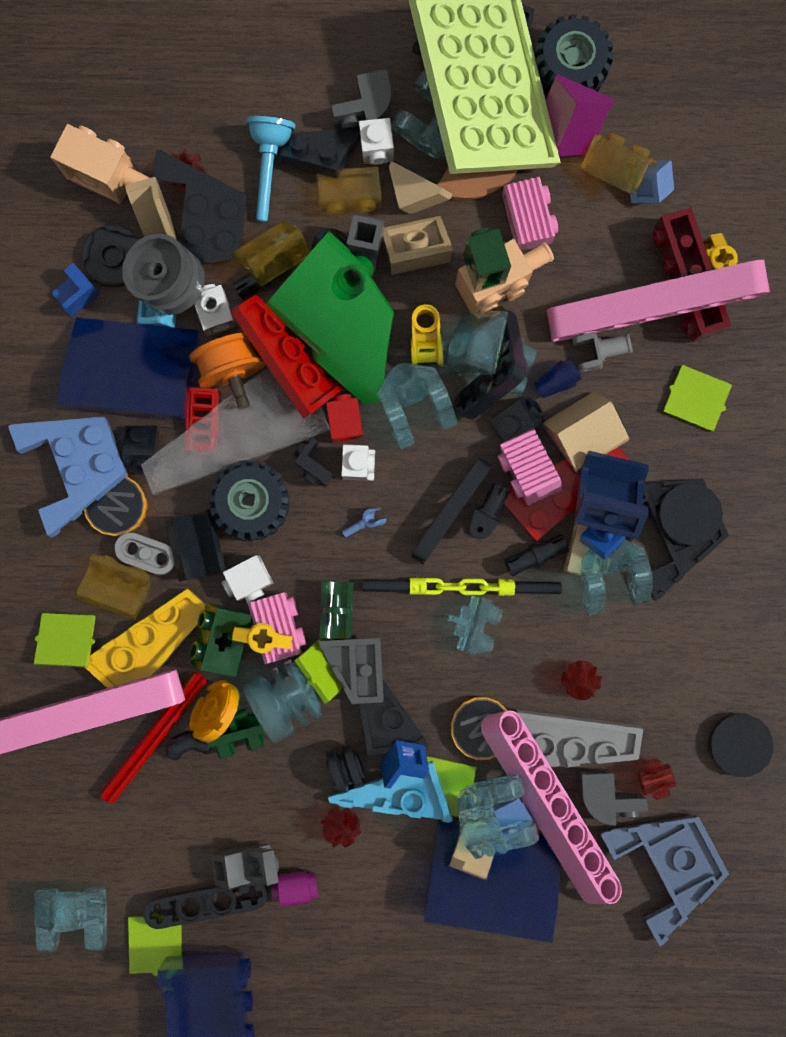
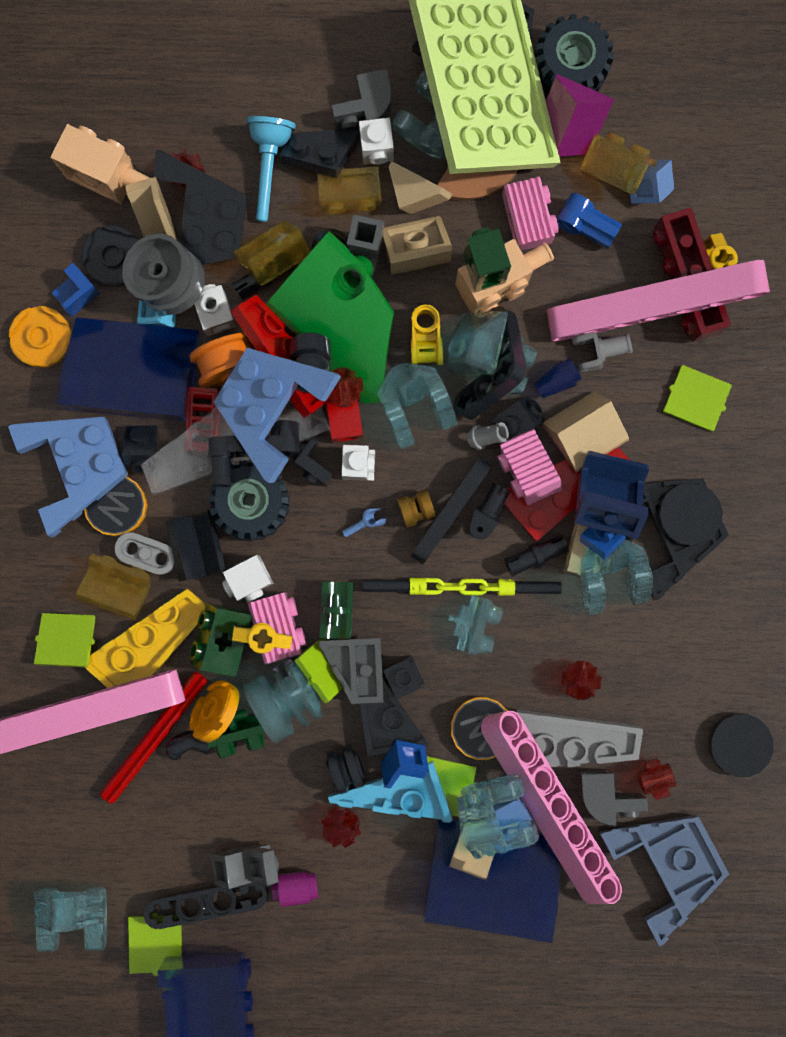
(40, 336): none -> light orange tile
(224, 448): none -> black beam
(258, 395): none -> medium blue wing
(311, 350): none -> black wheel
(347, 388): none -> clear red gear
(403, 677): none -> black window
(409, 509): none -> pearl gold wheel
(481, 436): none -> light grey pin
(581, 218): none -> blue piece

